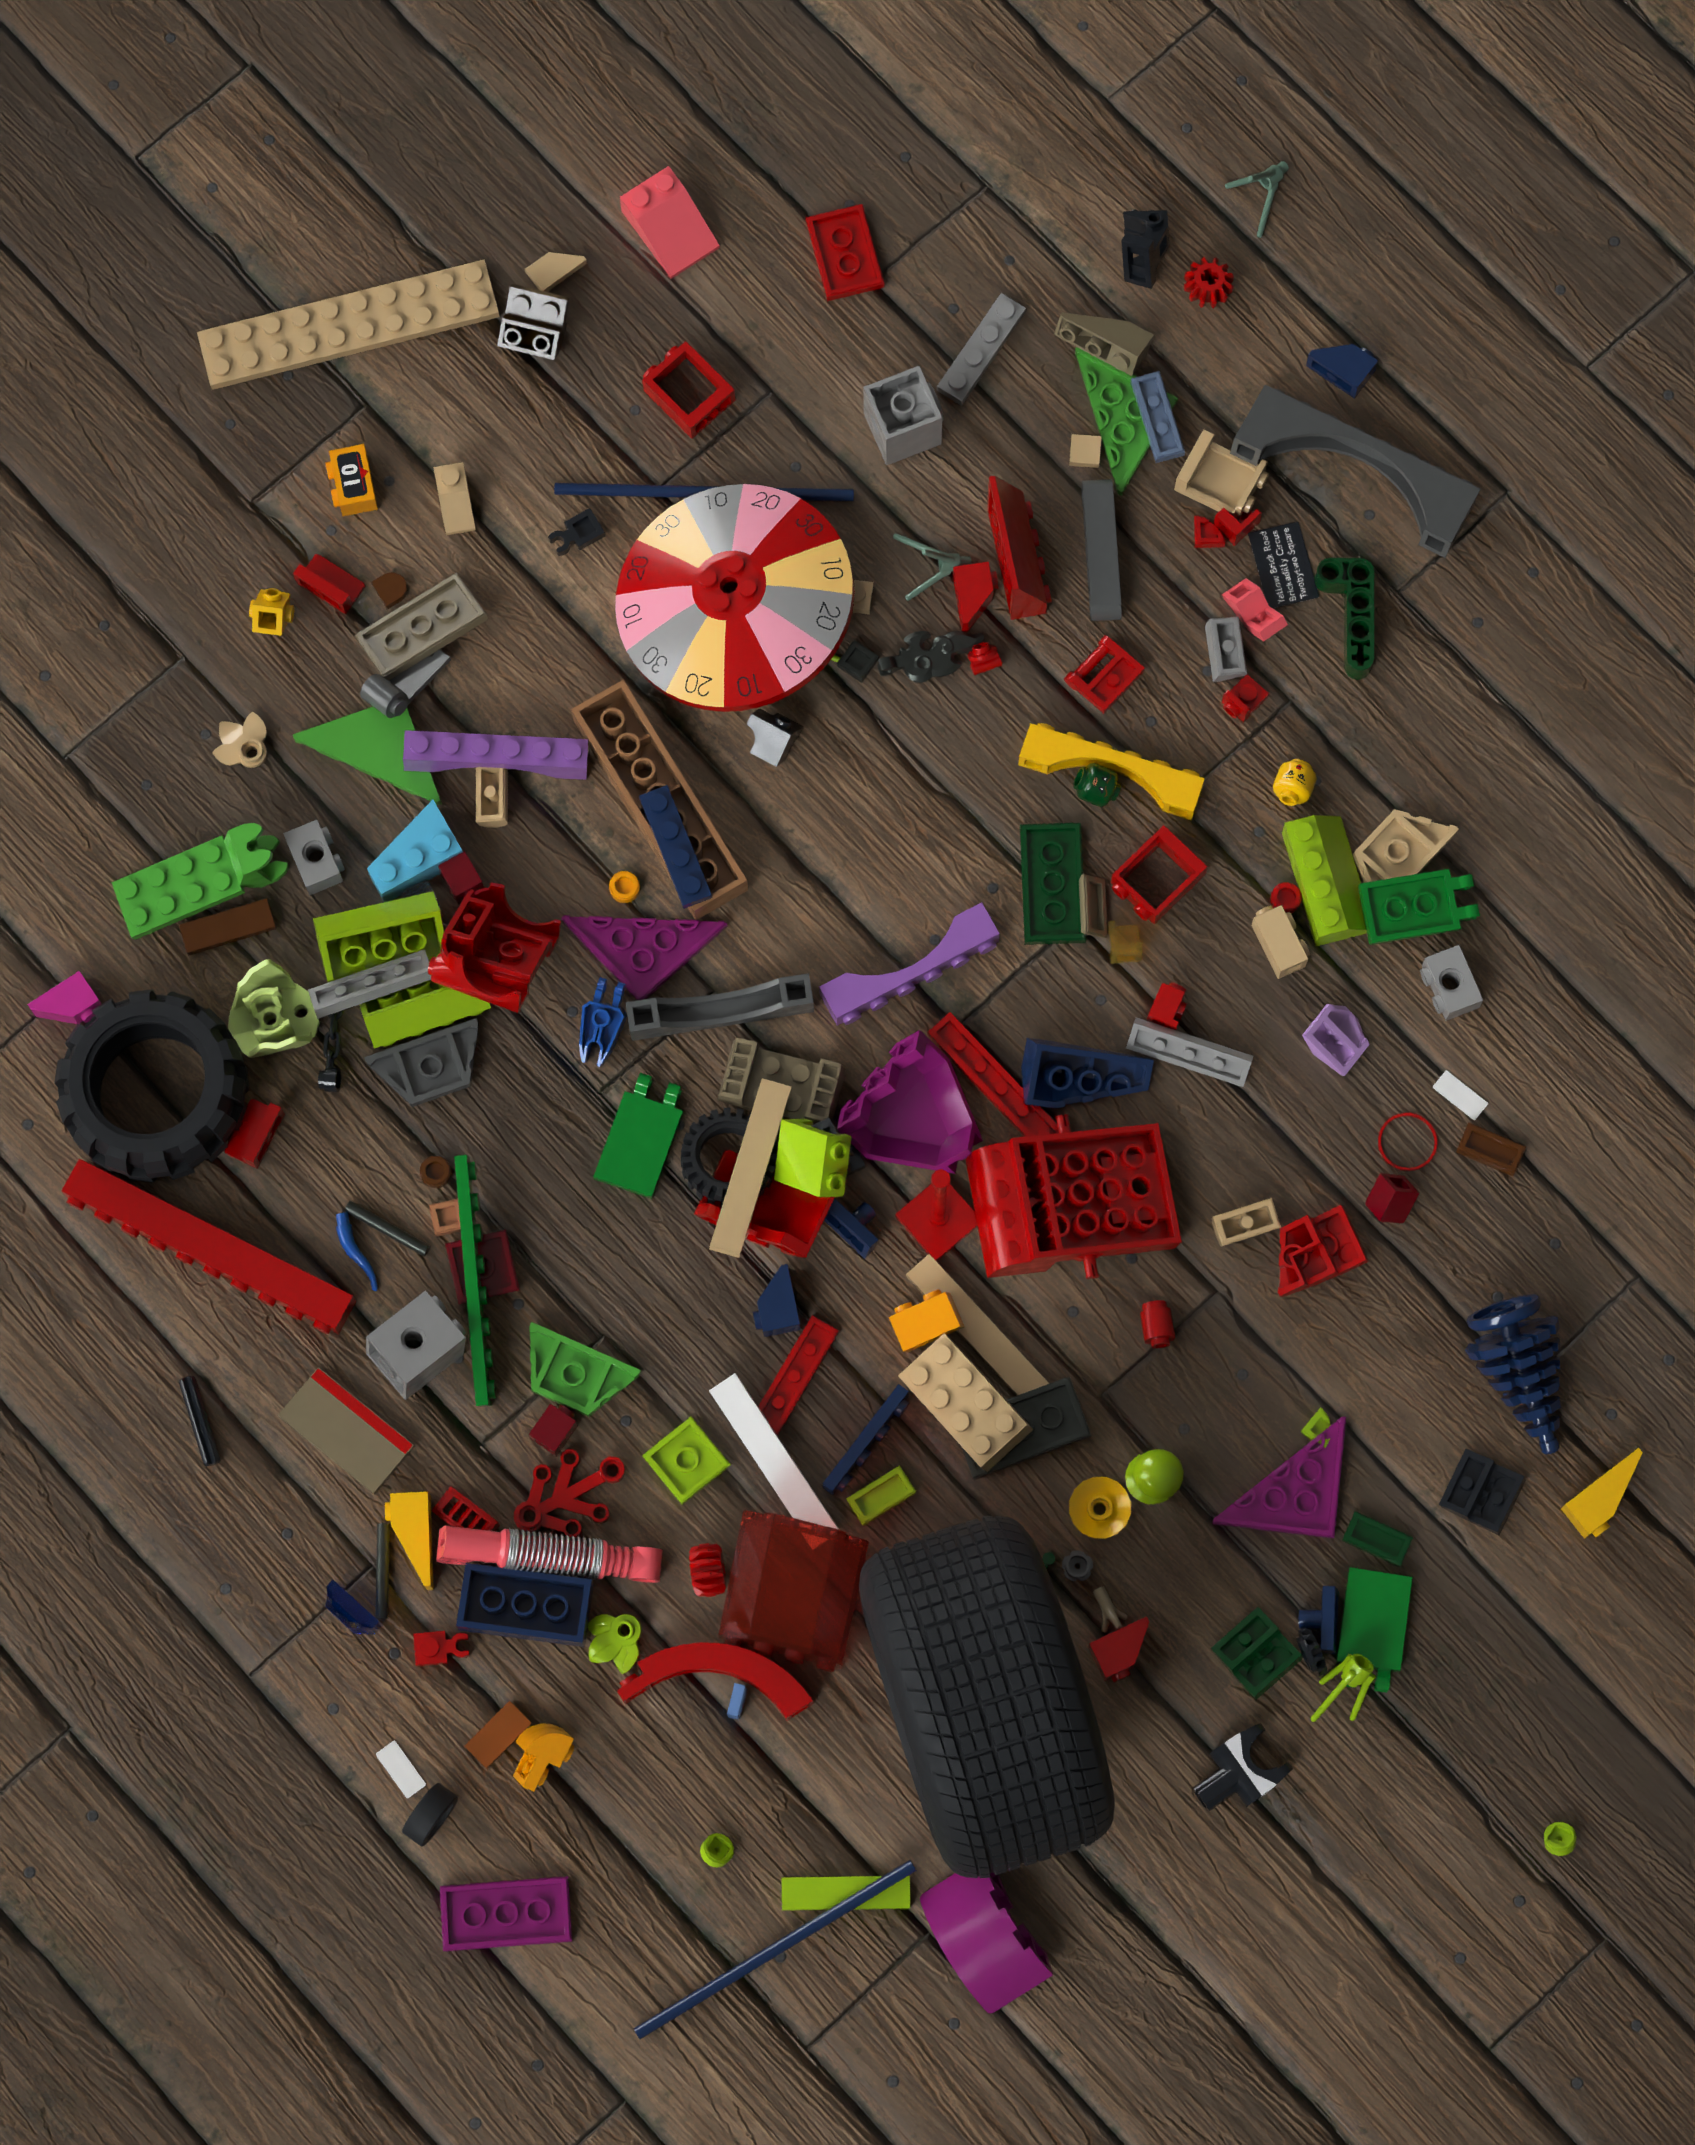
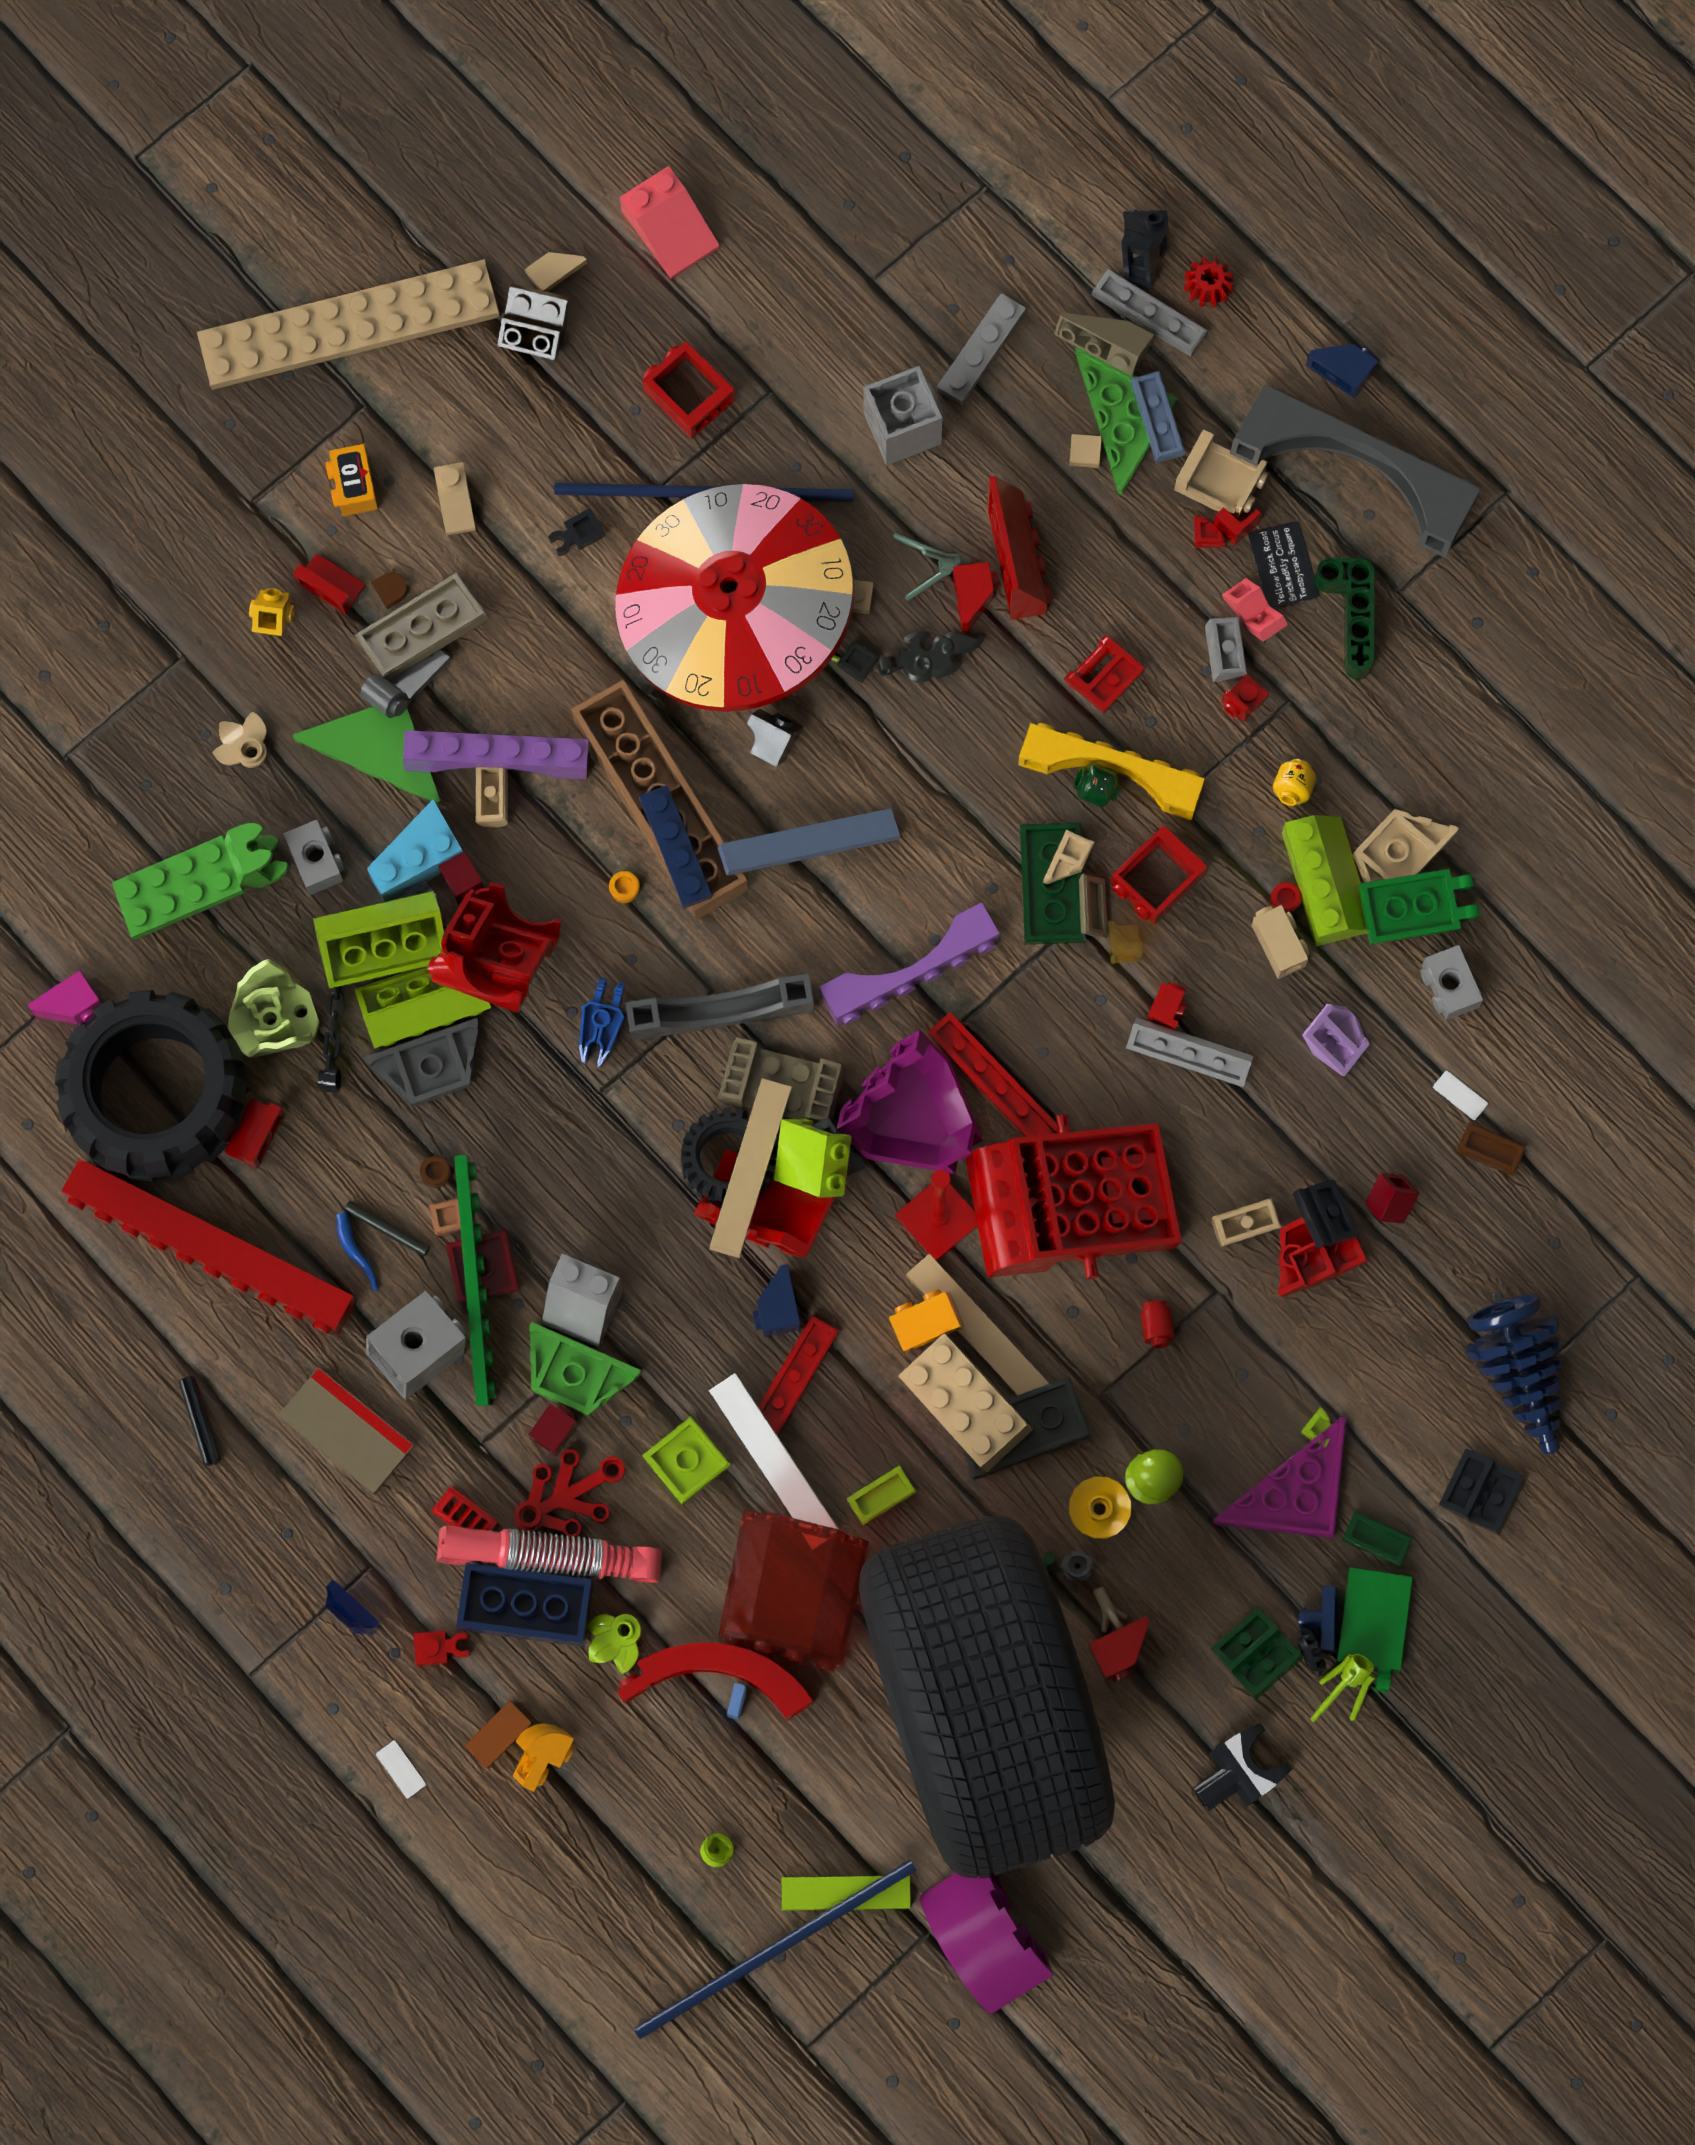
(227, 927): reddish brown tile -> none
(370, 984): light grey plate -> none
(382, 1571): pearl dark grey bar -> none
(413, 1526): yellow slope -> none
(430, 1814): black tyre -> none
(505, 1914): magenta tile -> none
(581, 1300): none -> light grey slope
(640, 1139): green tile -> none
(643, 949): magenta tile -> none
(707, 1570): red gear -> none
(808, 841): none -> sand blue tile
(844, 252): red tile -> none
(852, 1226): dark blue tile -> none
(875, 1430): dark blue plate -> none
(984, 658): red plate -> none
(1069, 857): none -> tan tile
(1070, 1074): dark blue wedge -> none
(1101, 550): dark grey beam -> none
(1149, 312): none -> light grey tile
(1269, 180): sand green plant -> none
(1325, 1214): none -> black plate
(1404, 1168): red piece -> none
(1560, 1838): lime tile -> none
(1600, 1500): yellow slope -> none

